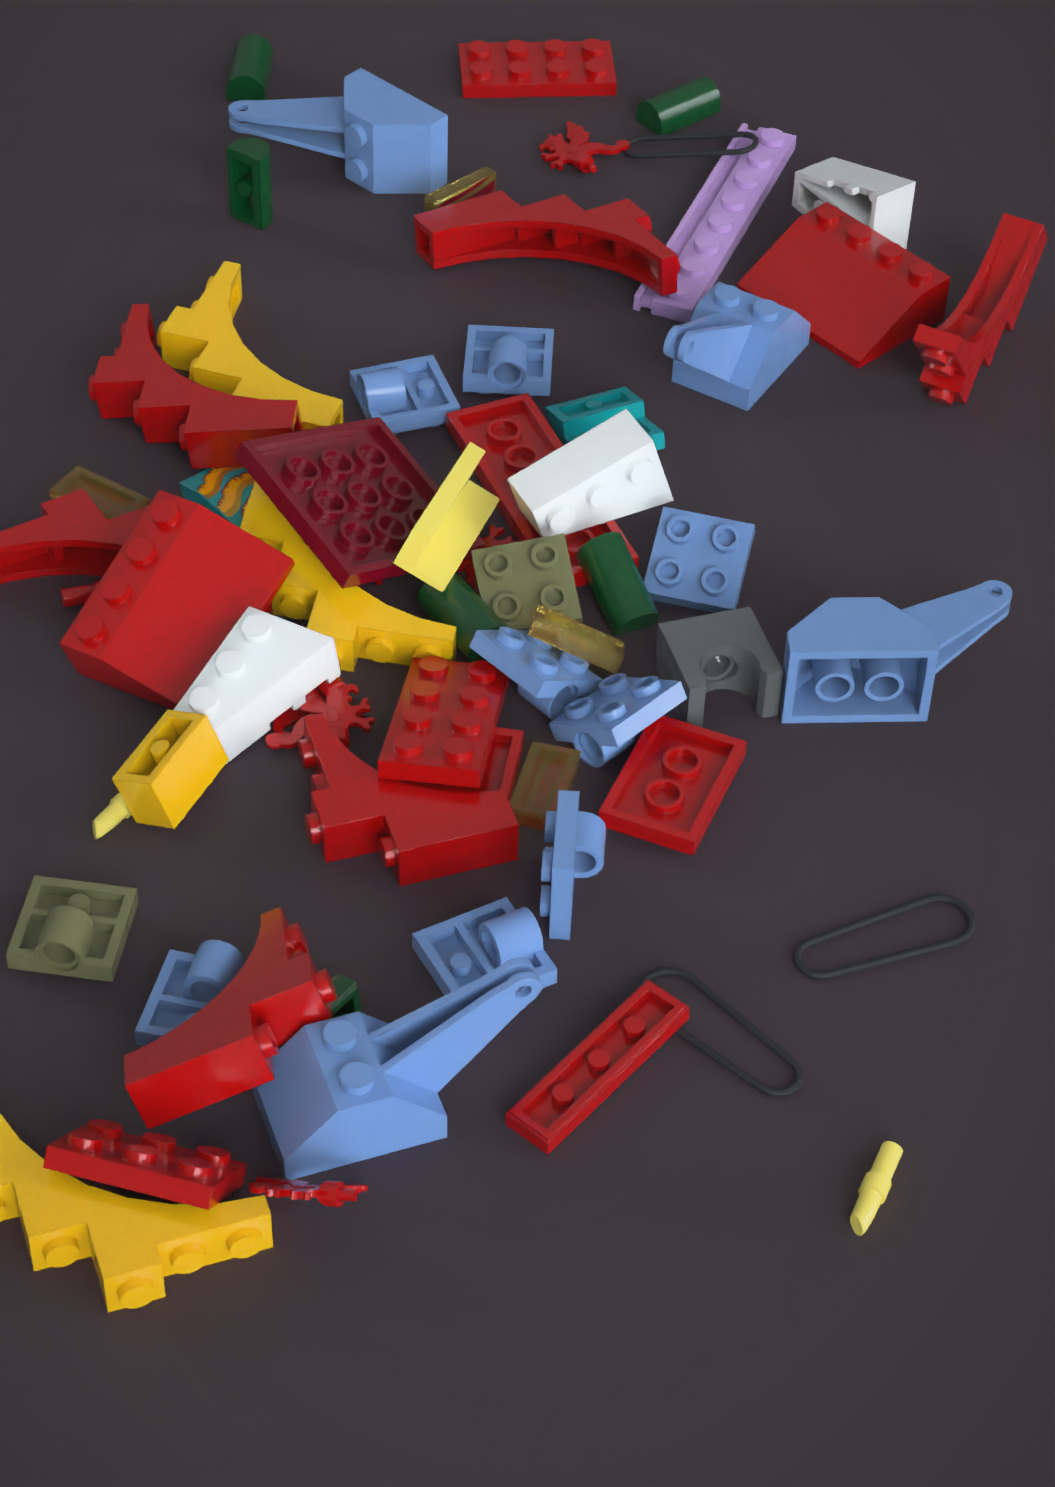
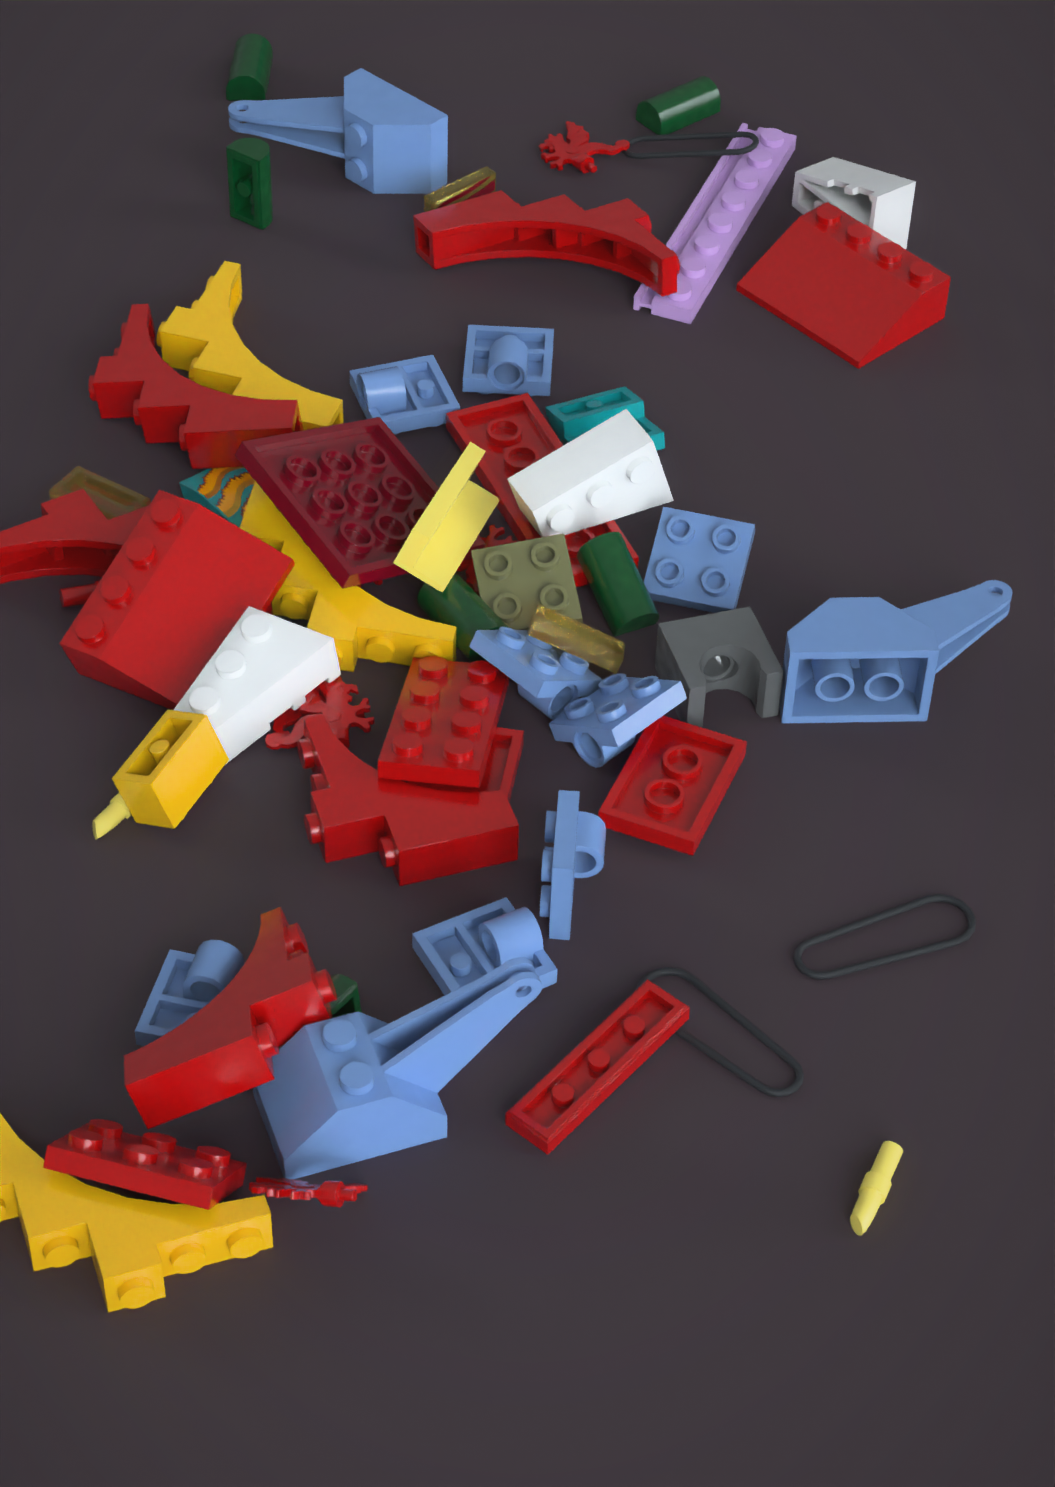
(72, 928): olive plate -> none
(536, 69): red plate -> none
(542, 776): clear yellow tile -> none
(735, 345): medium blue slope -> none
(989, 306): red arch -> none

